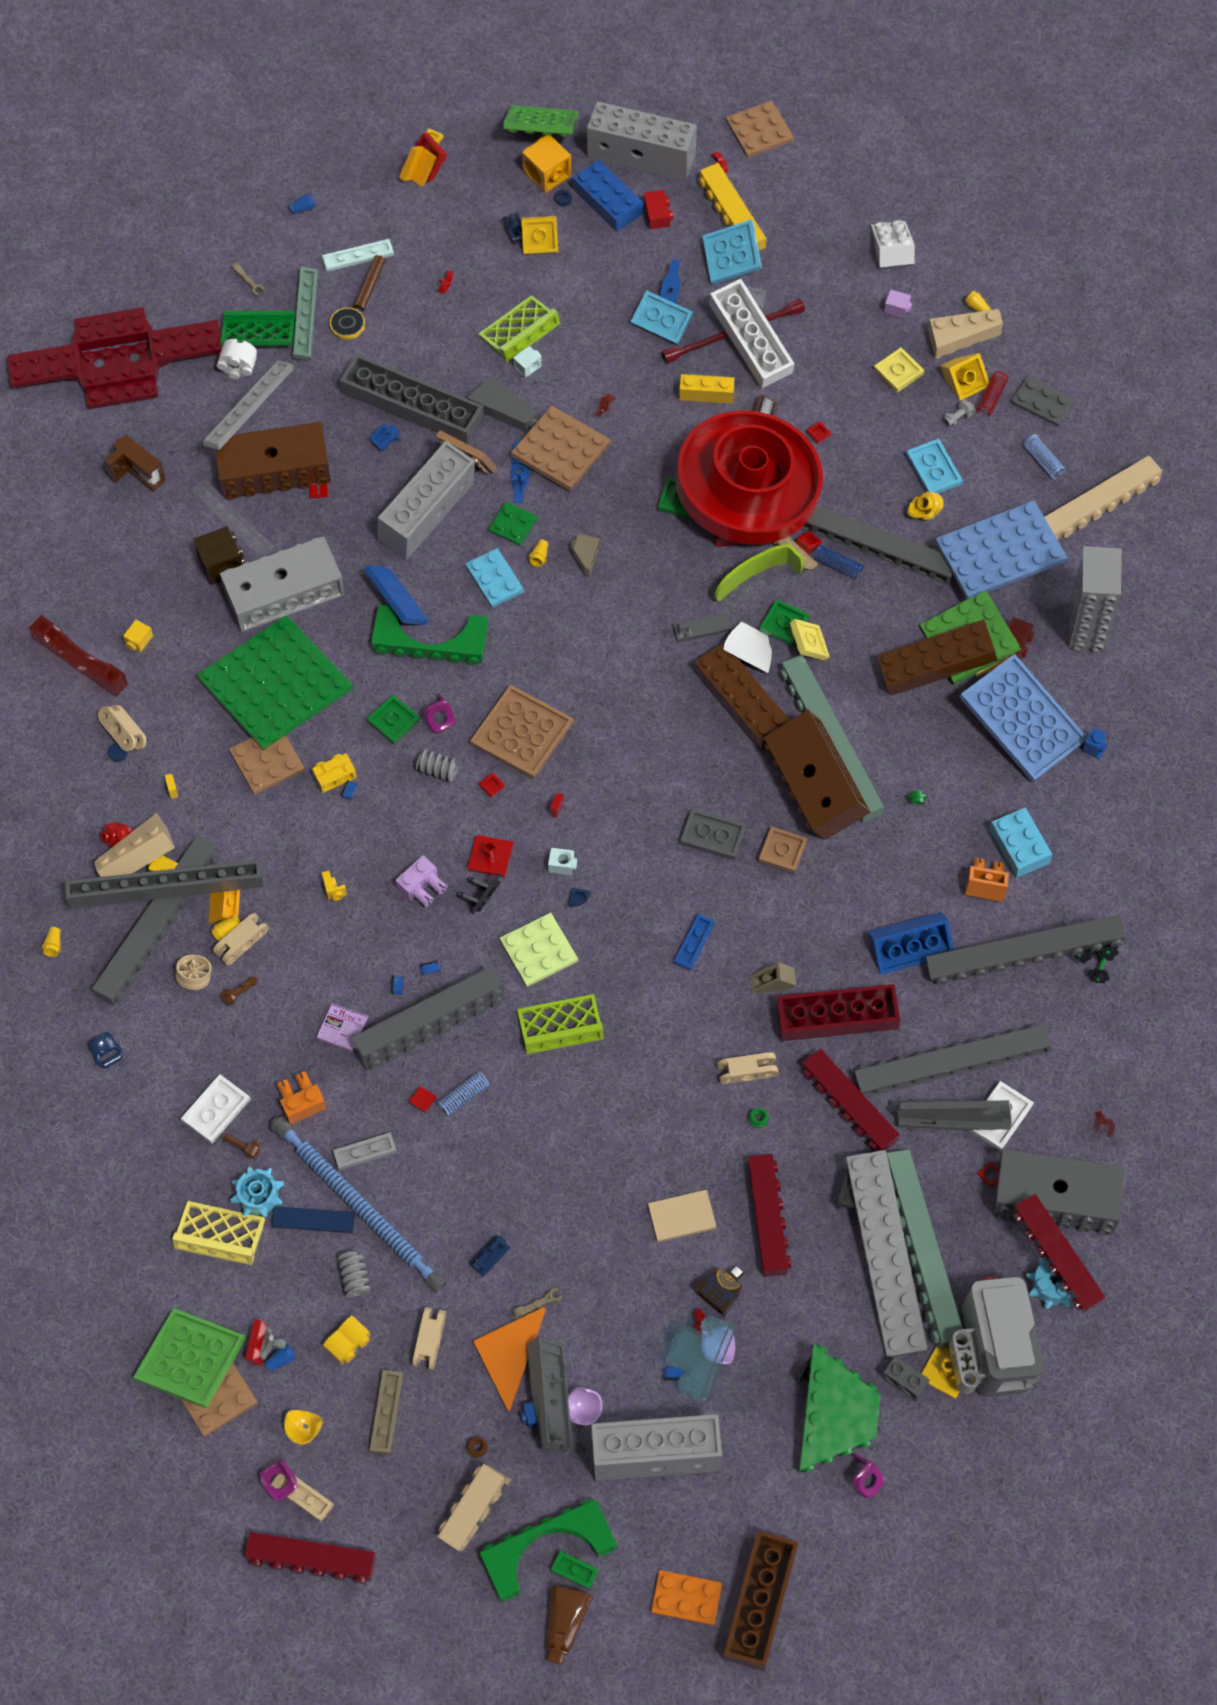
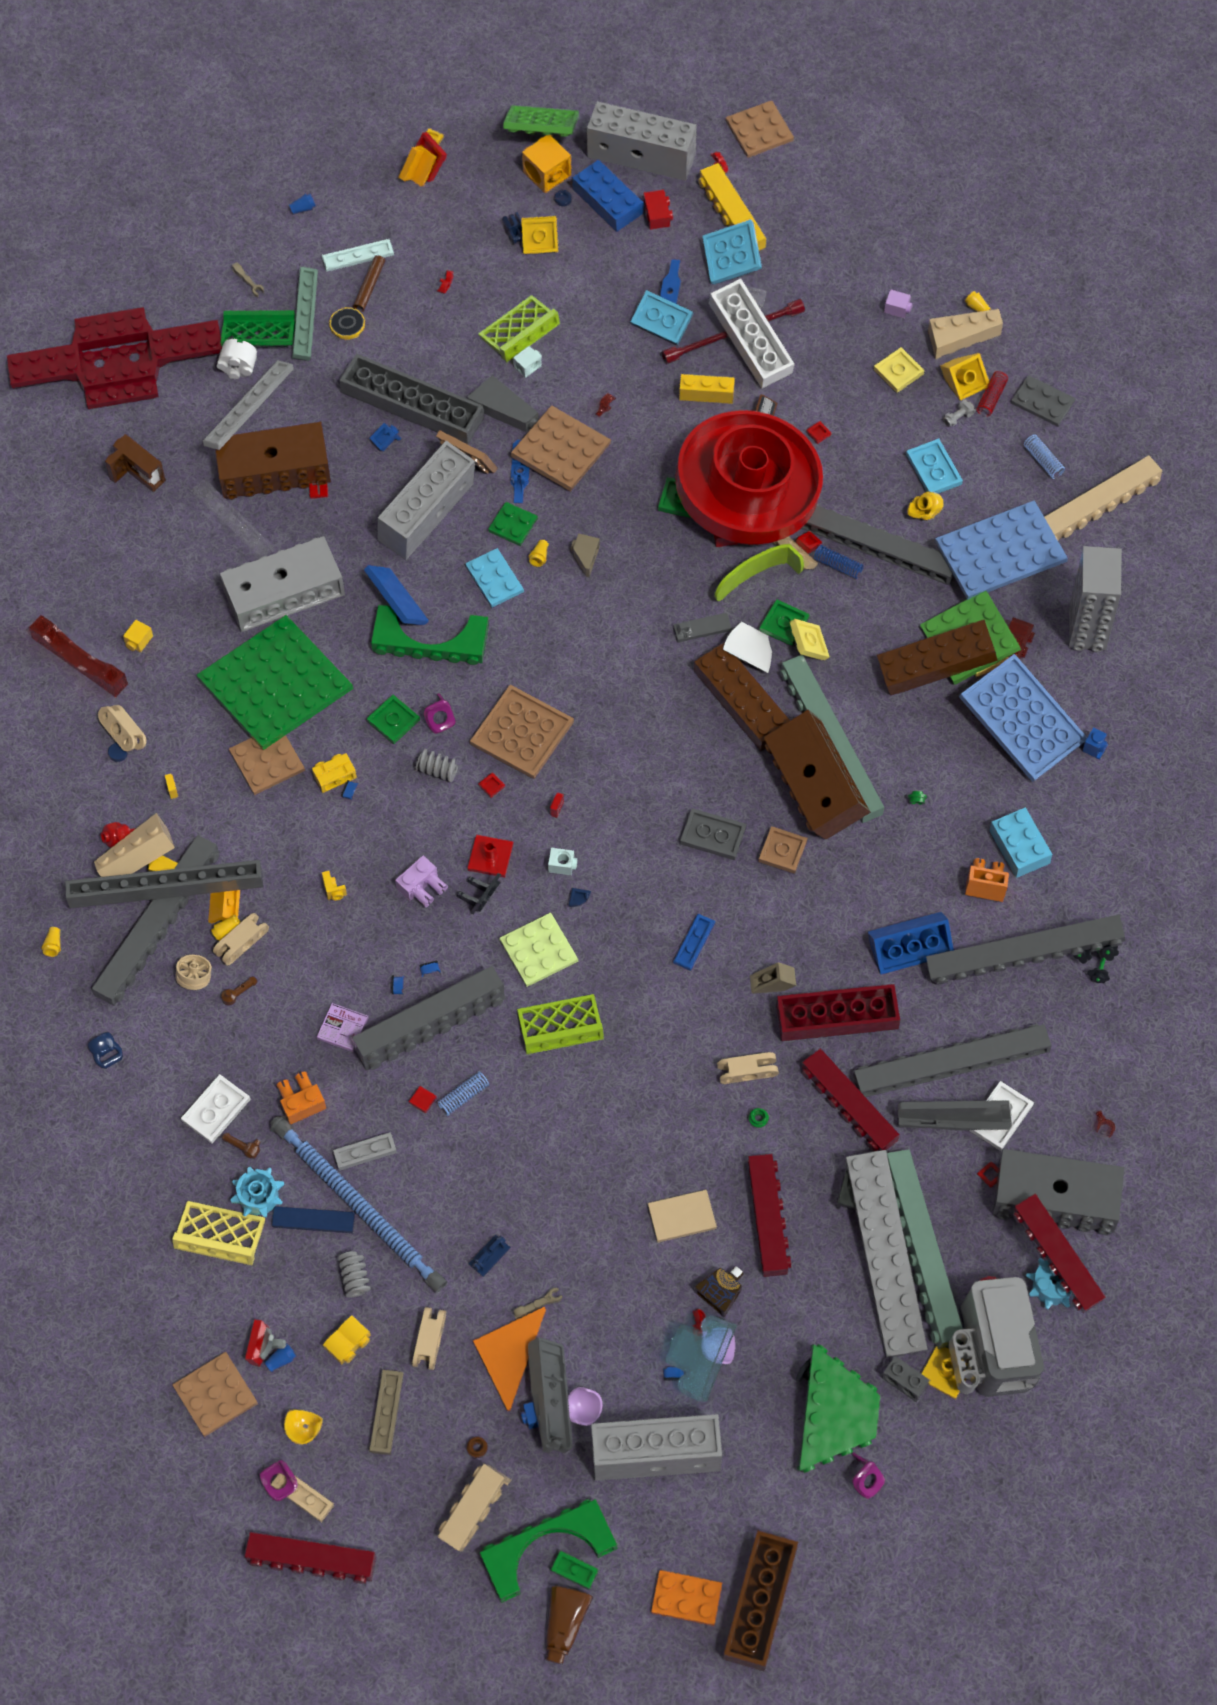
(189, 1358): bright green plate -> none
(218, 552): dark brown brick -> none
(893, 244): white slope -> none

